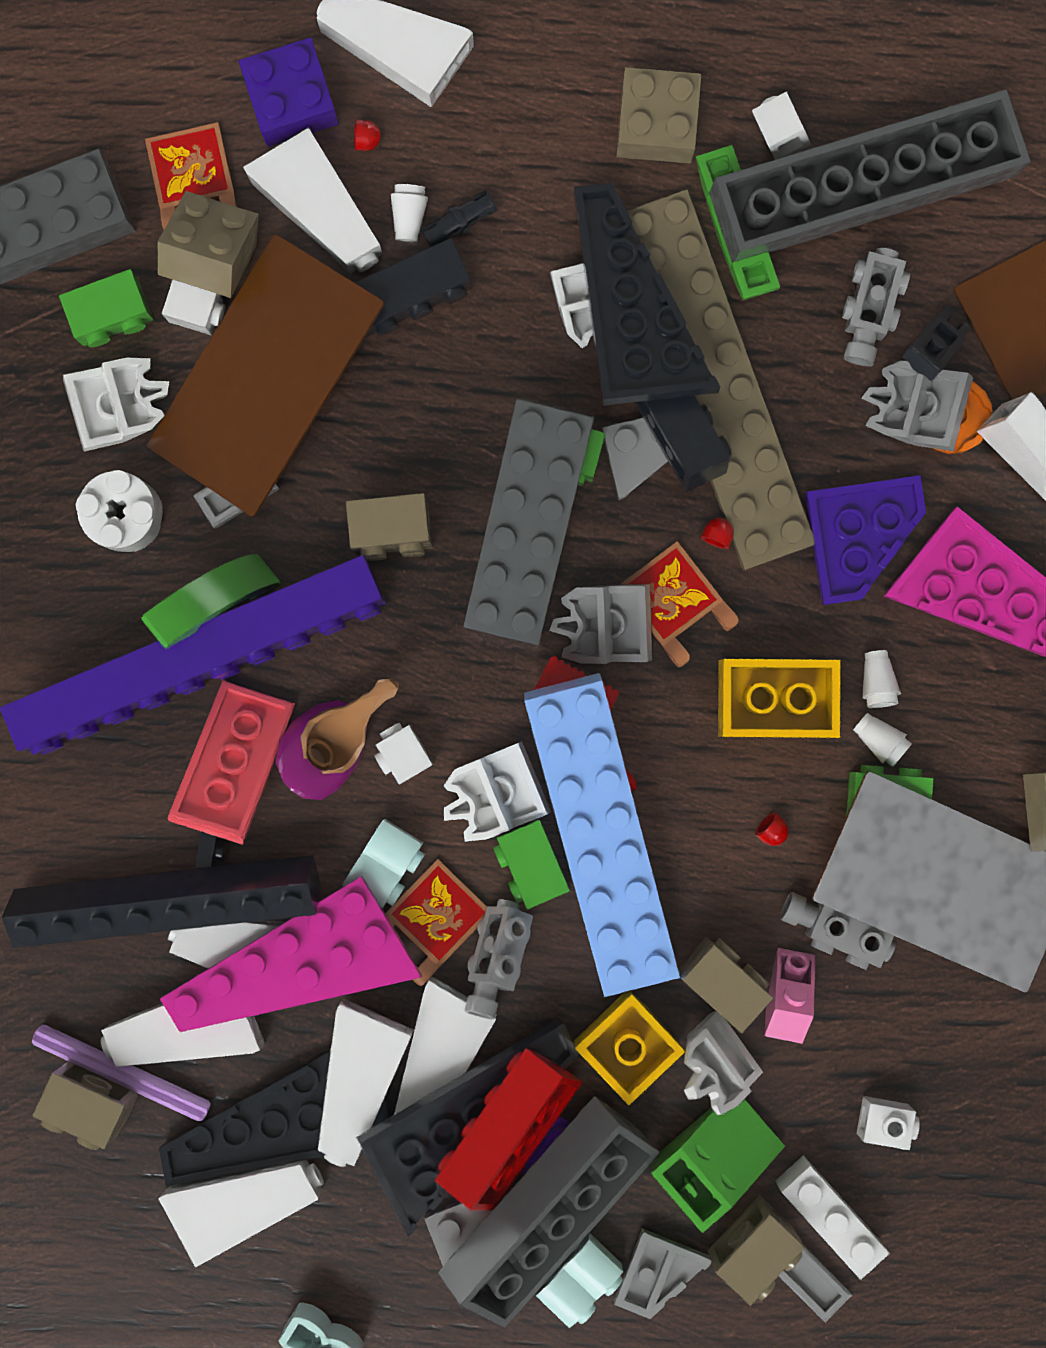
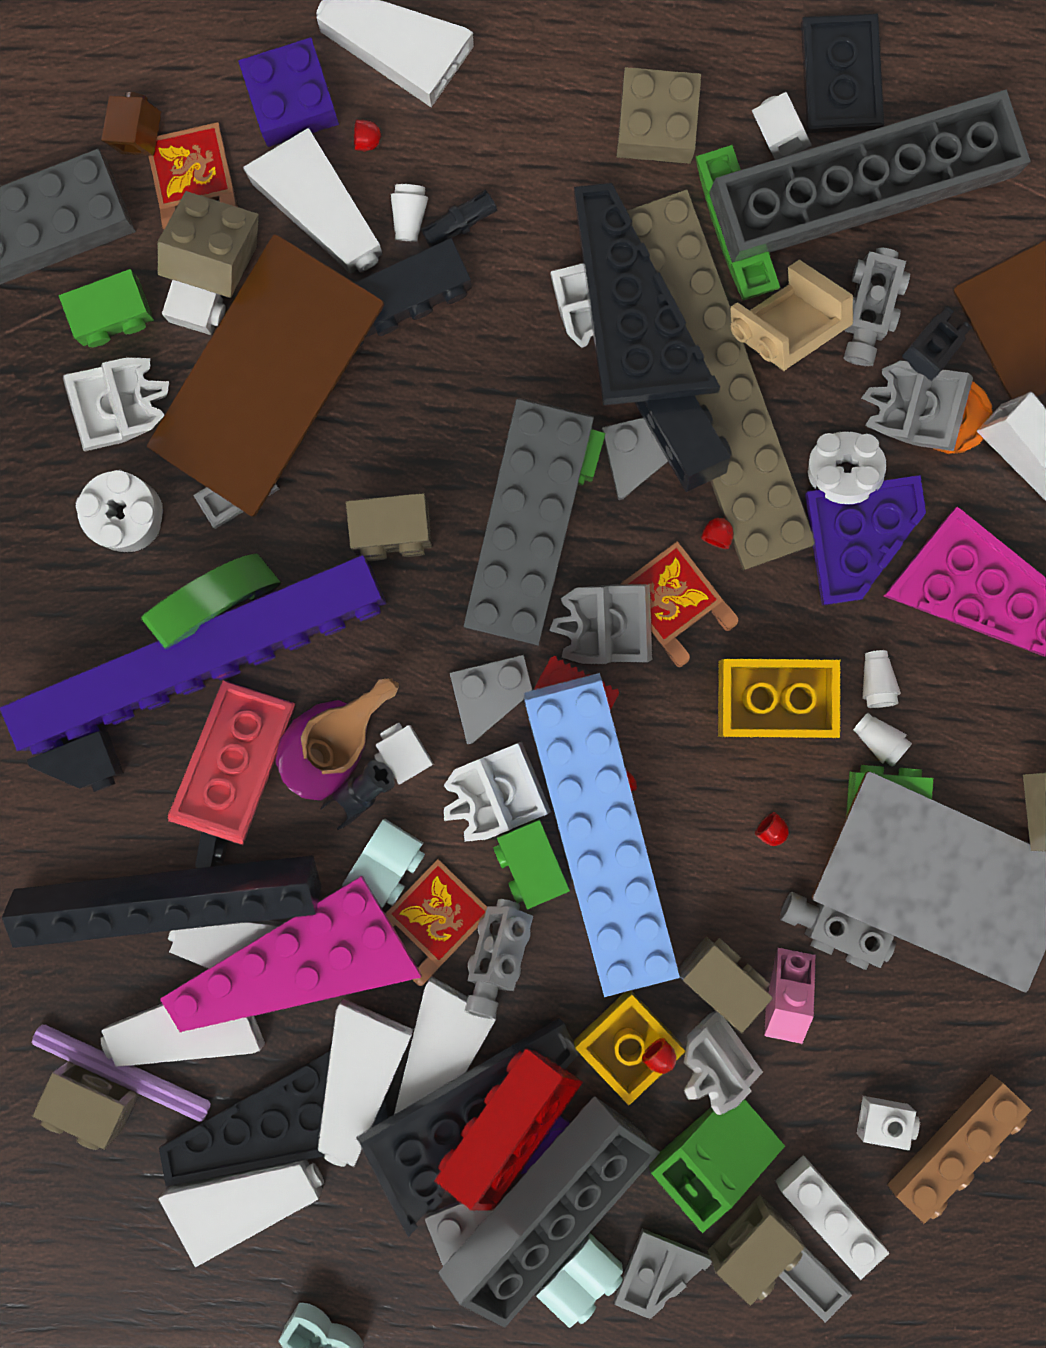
(82, 763): none -> black slope
(131, 124): none -> reddish brown brick
(360, 792): none -> black piece
(489, 693): none -> light grey wing
(660, 1056): none -> red hinge
(795, 317): none -> tan panel
(842, 73): none -> black tile
(848, 447): none -> white plate
(959, 1149): none -> medium nougat brick

